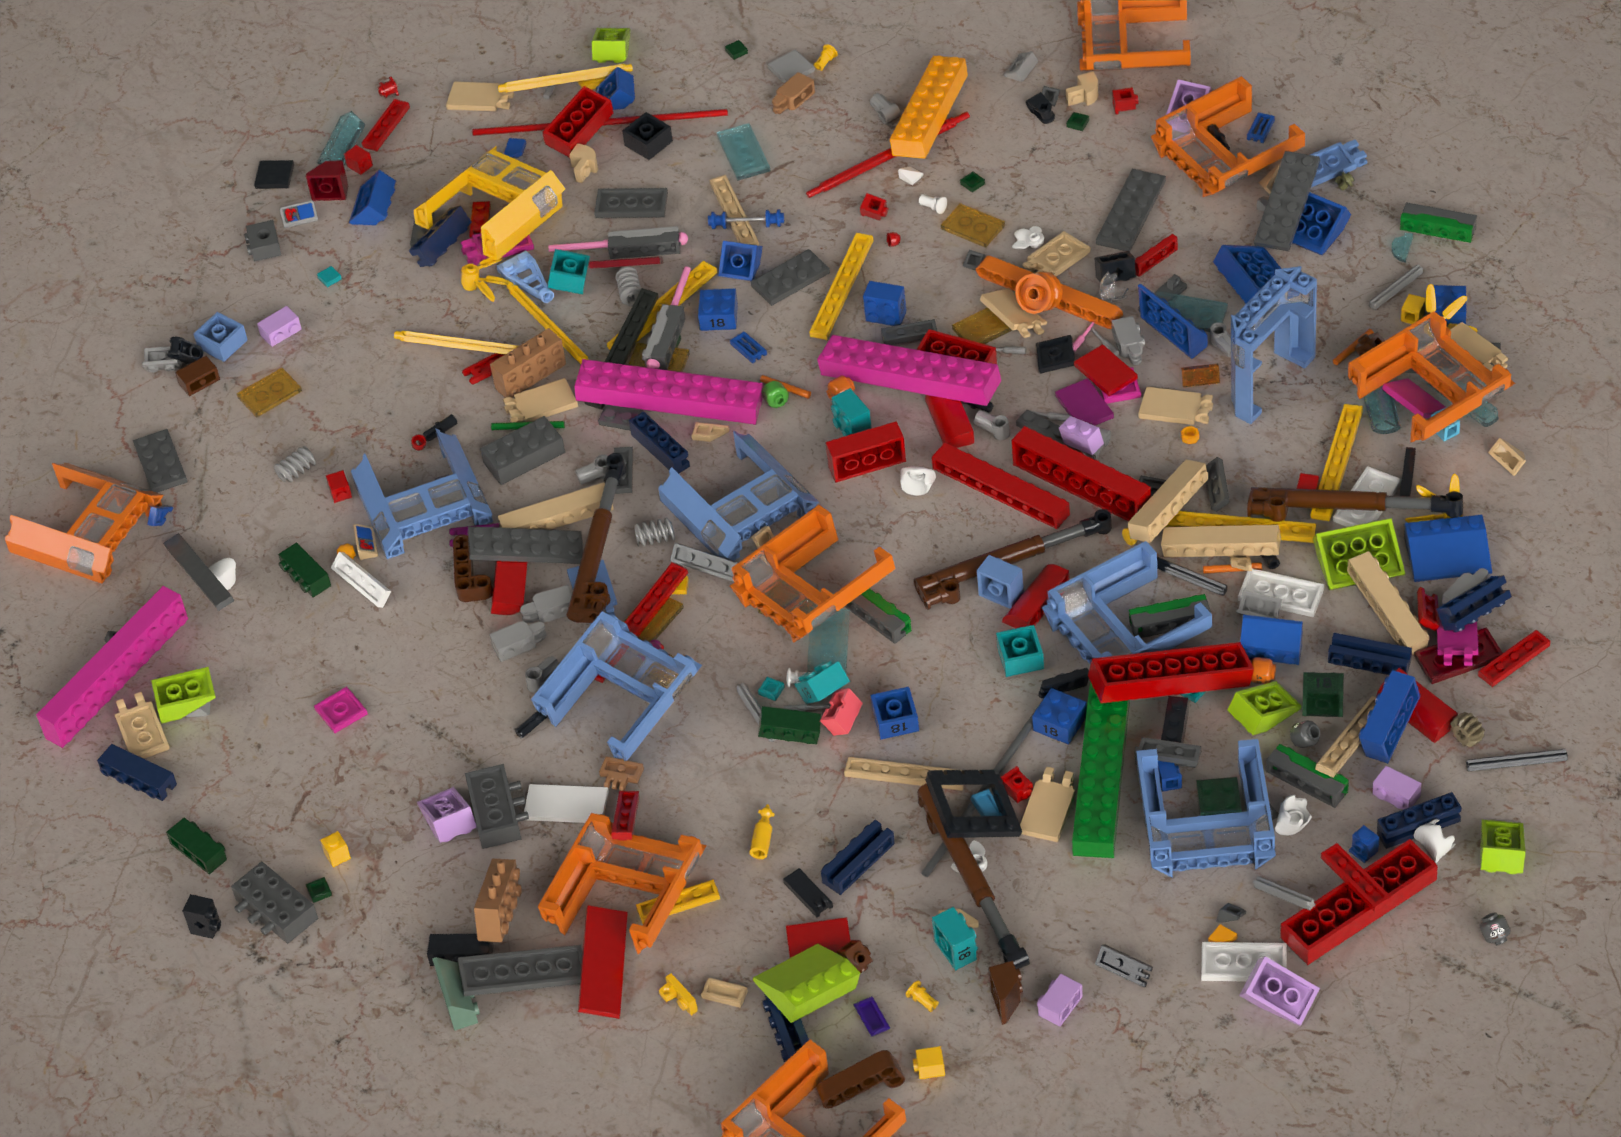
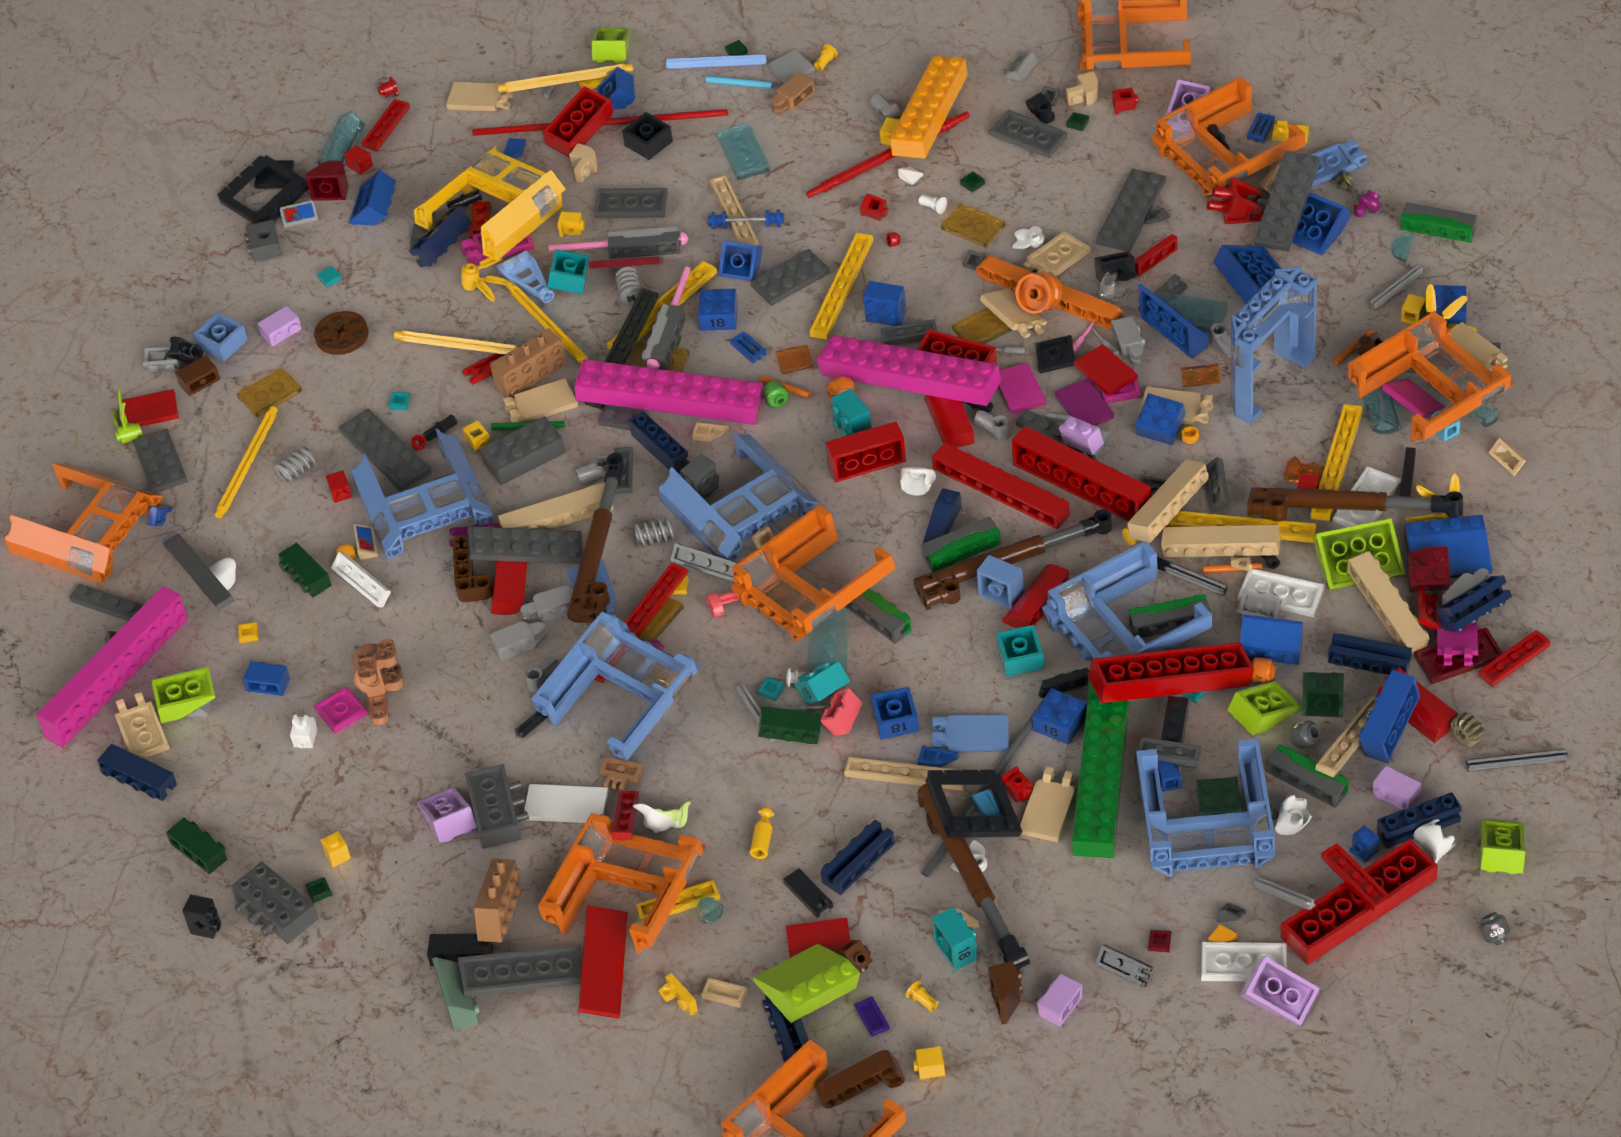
(104, 602): none -> dark grey plate
(126, 432): none -> lime plant
(151, 408): none -> red tile
(245, 463): none -> yellow piece
(248, 632): none -> yellow tile
(266, 678): none -> blue brick
(271, 211): none -> black hinge
(303, 731): none -> white brick
(338, 336): none -> reddish brown wedge
(375, 676): none -> nougat piece
(385, 449): none -> dark grey plate
(399, 401): none -> teal tile
(465, 200): none -> black pin
(477, 439): none -> yellow brick
(570, 223): none -> yellow brick
(660, 820): none -> white hair
(701, 475): none -> dark grey brick
(709, 910): none -> clear light blue cone
(716, 601): none -> coral piece
(717, 61): none -> light blue axle
(740, 82): none -> medium azure bar
(794, 359): none -> clear orange piece
(887, 129): none -> yellow brick
(936, 757): none -> blue tile
(944, 514): none -> dark blue slope
(961, 544): none -> green piece
(971, 733): none -> medium blue tile
(1020, 388): none -> dark pink tile
(1028, 133): none -> dark grey plate
(1156, 216): none -> dark grey slope
(1160, 419): none -> blue brick
(1160, 941): none -> dark red tile
(1235, 202): none -> red piece
(1281, 131): none -> yellow hinge
(1295, 467): none -> clear orange tile
(1370, 201): none -> magenta animal
(1429, 569): none -> dark red slope

